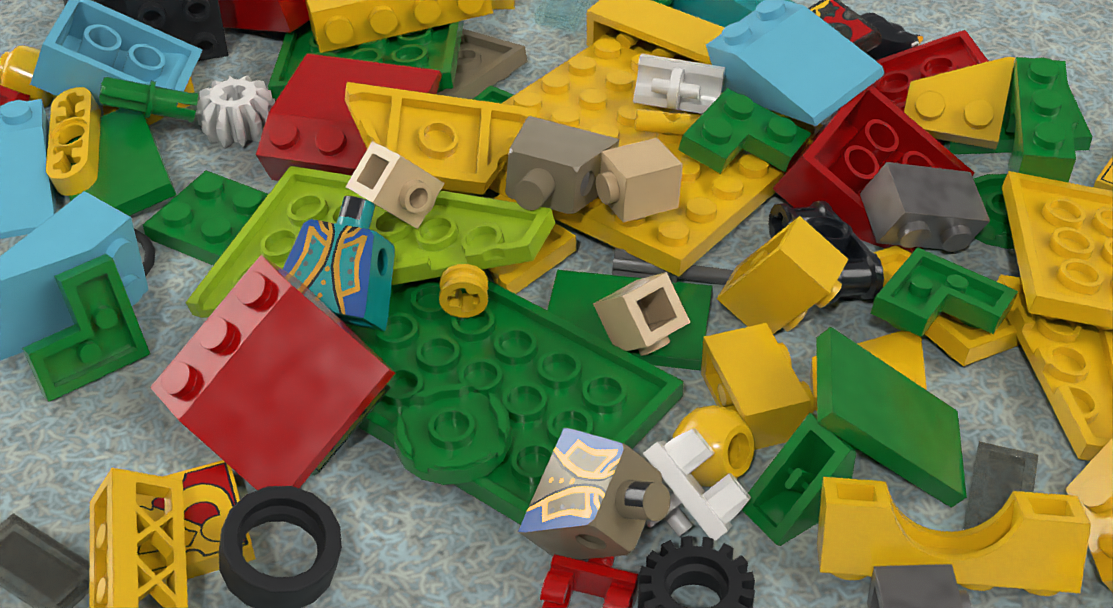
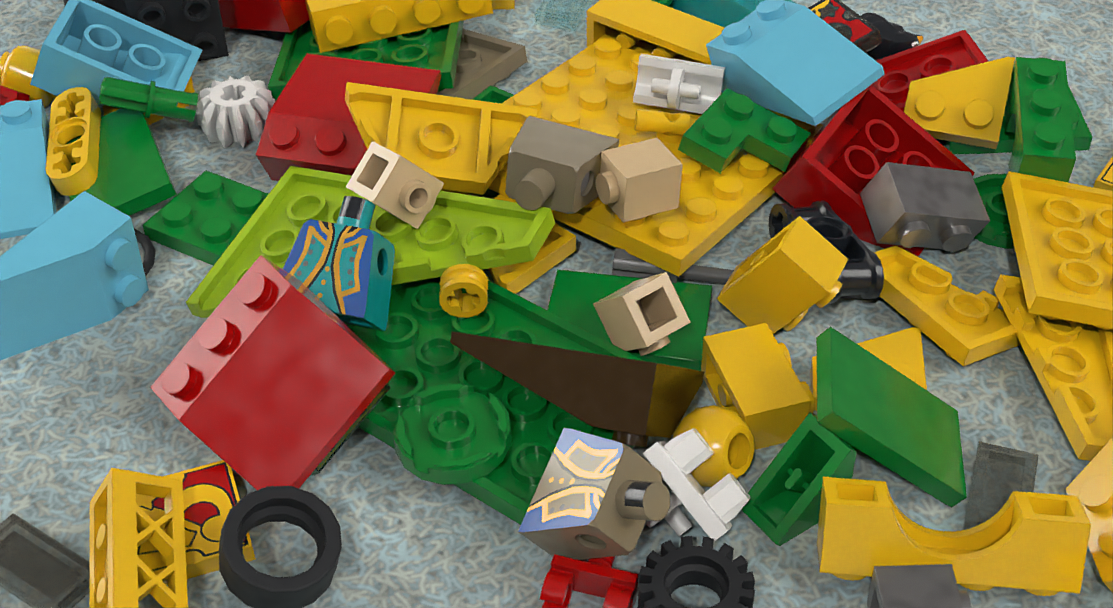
(102, 334): green plate -> none
(601, 390): none -> dark brown wedge
(933, 285): green plate -> none

